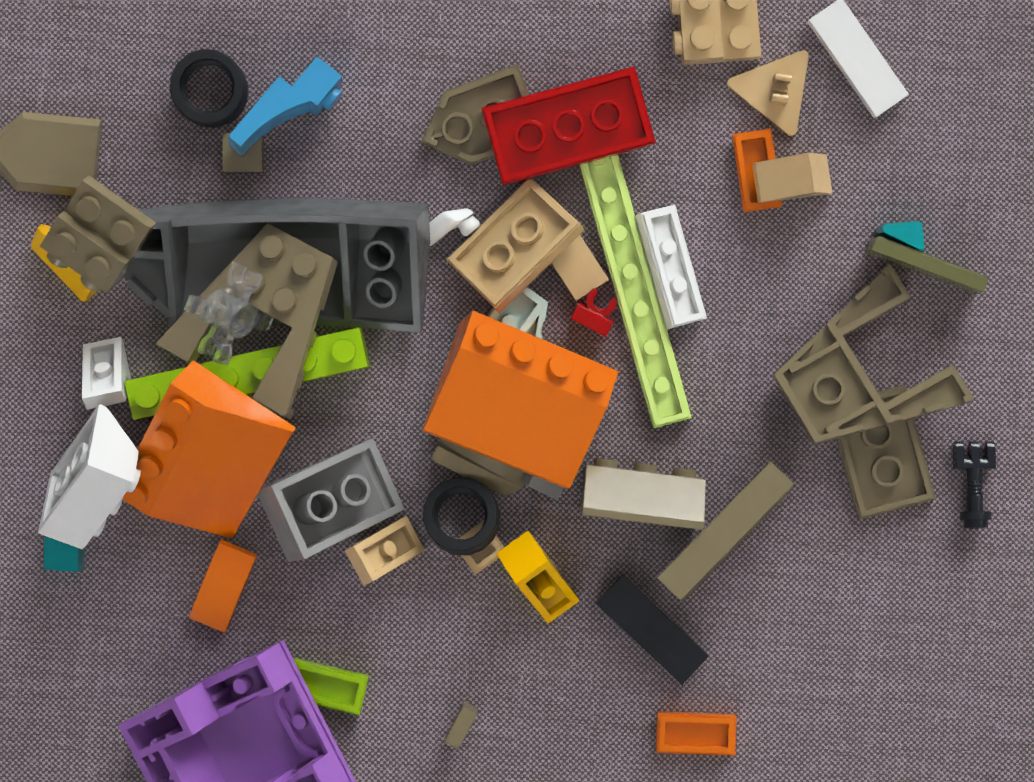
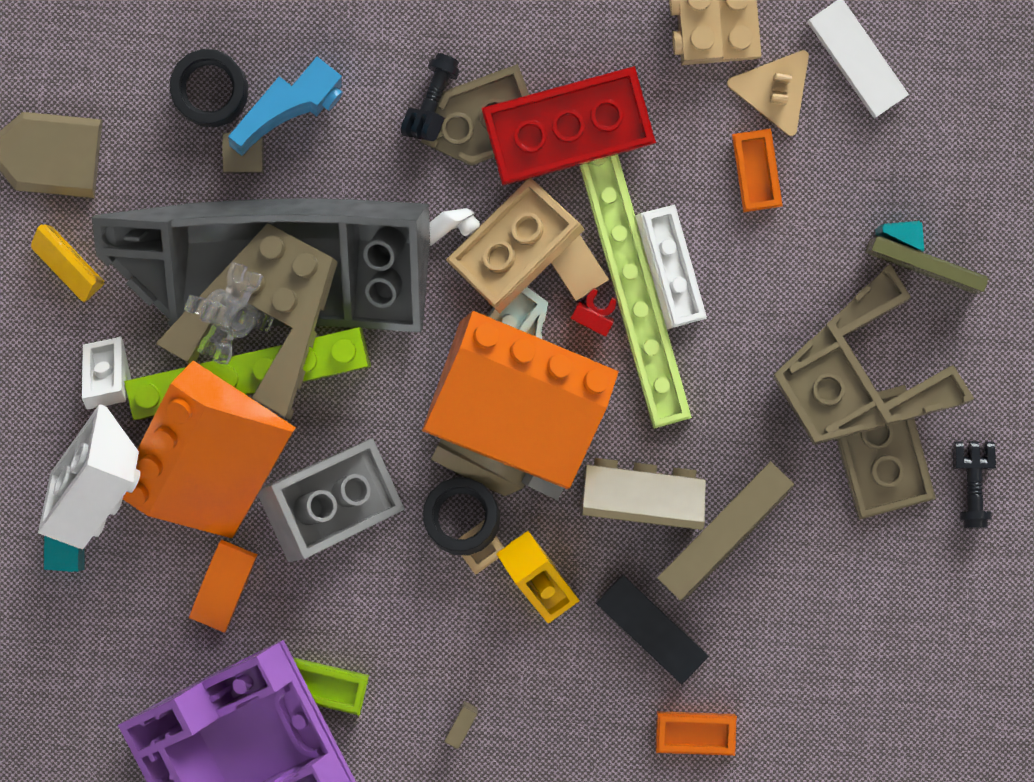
(97, 236): dark tan plate -> none
(384, 550): tan slope -> none
(425, 122): none -> black hinge
(792, 177): tan slope -> none

